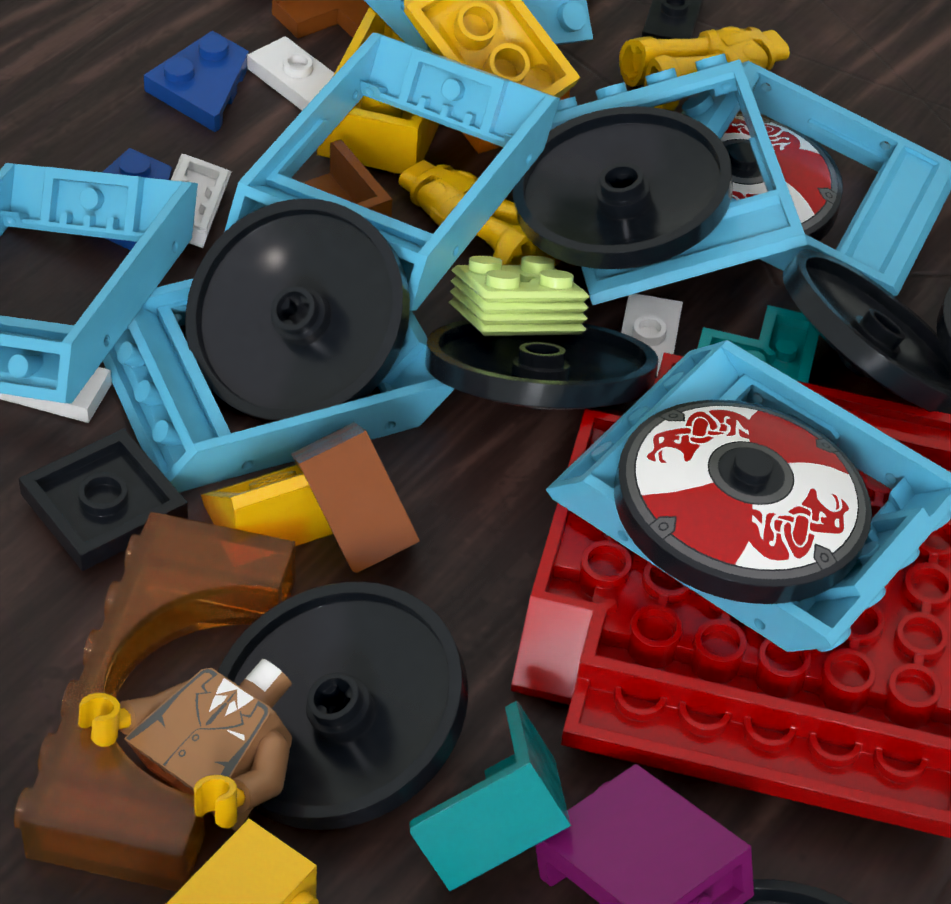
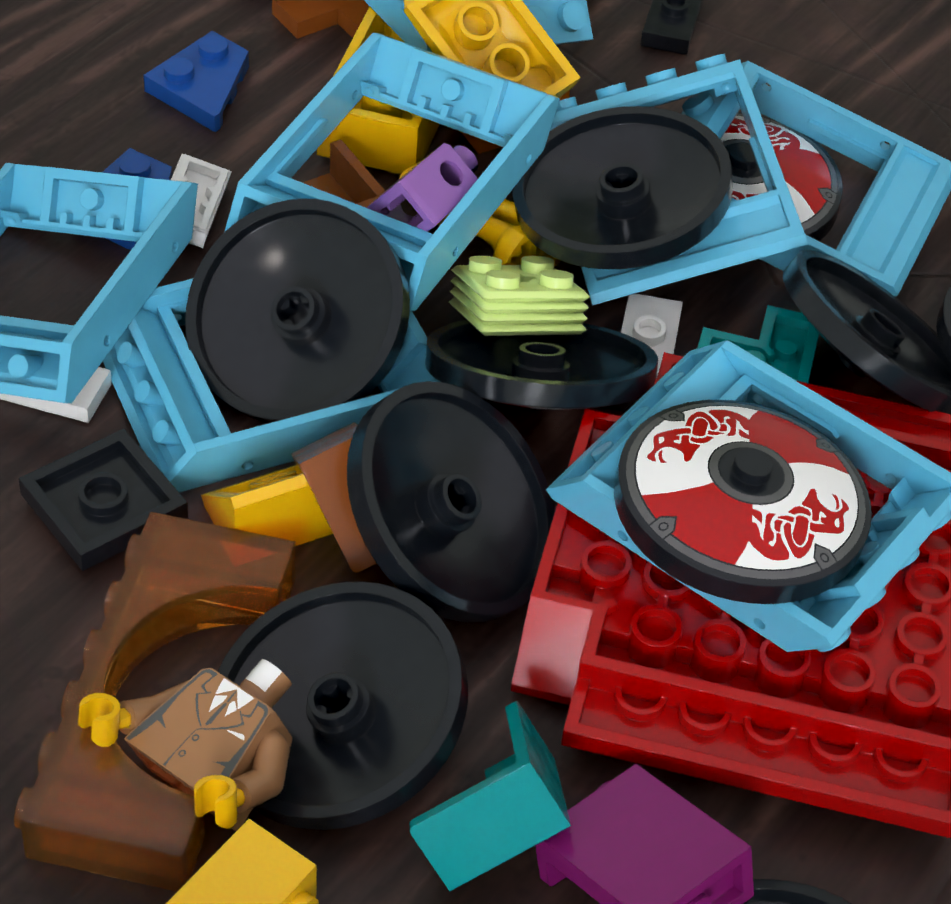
(289, 71): white plate -> none
(430, 187): none -> medium lavender torso
(449, 500): none -> black dish
(651, 55): yellow piece -> none

